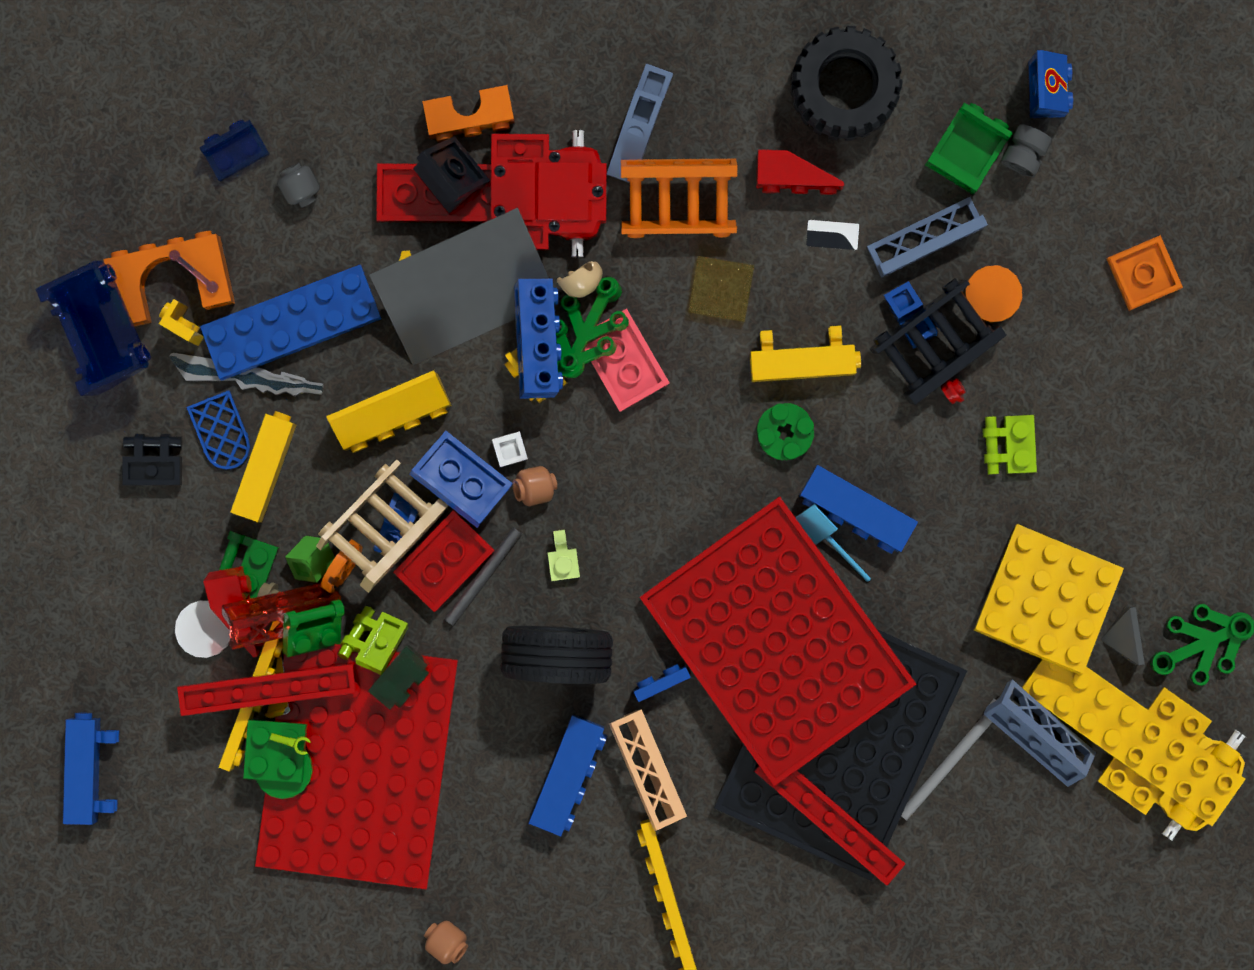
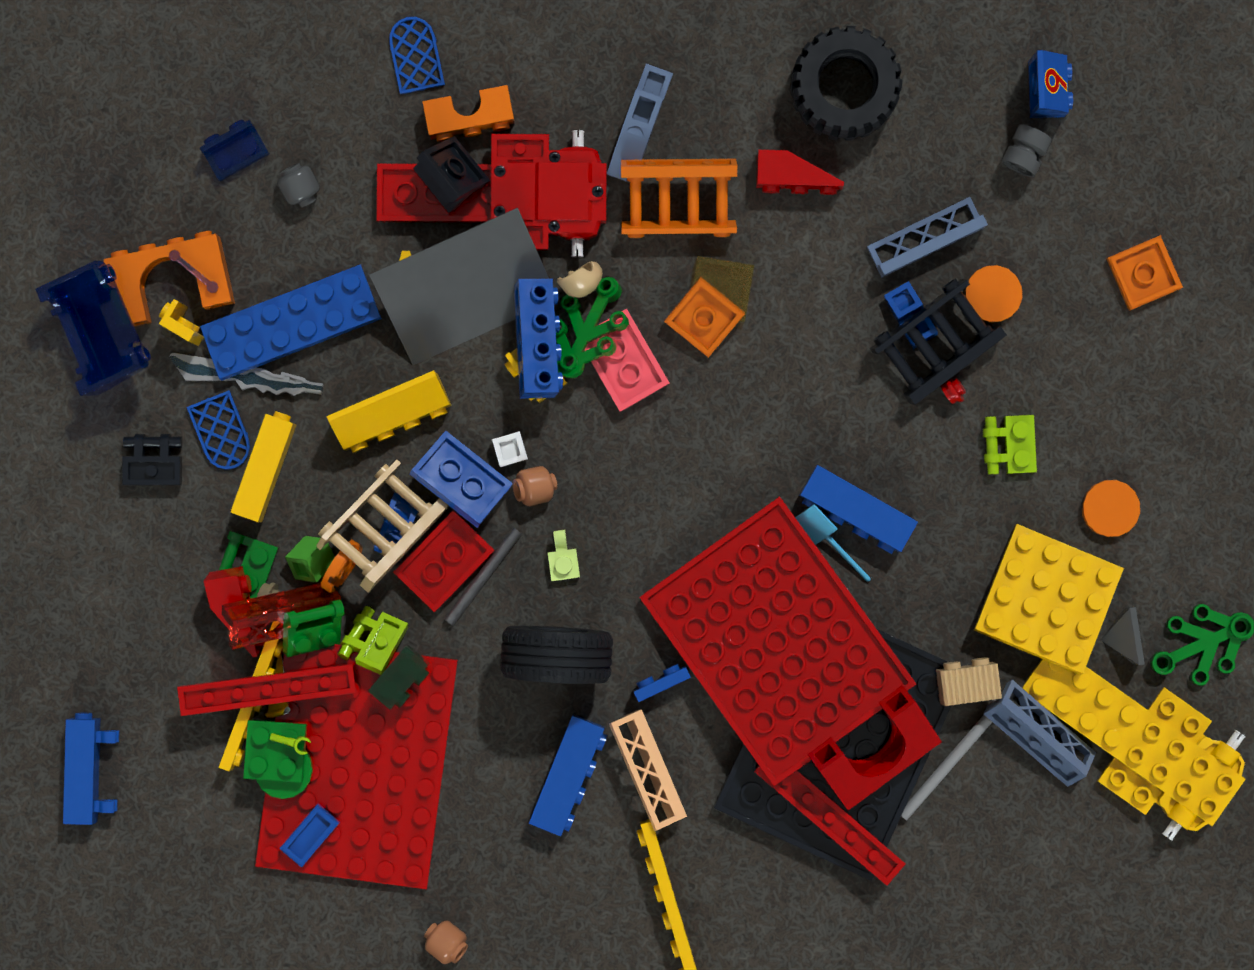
(201, 631): white tile -> none
(309, 835): none -> blue tile
(421, 87): none -> blue window
(704, 316): none -> orange tile
(801, 427): green plate -> none
(804, 362): yellow brick -> none
(832, 235): sticker -> none
(909, 741): none -> red arch
(968, 683): none -> tan brick
(969, 147): green panel -> none
(1111, 508): none -> orange tile

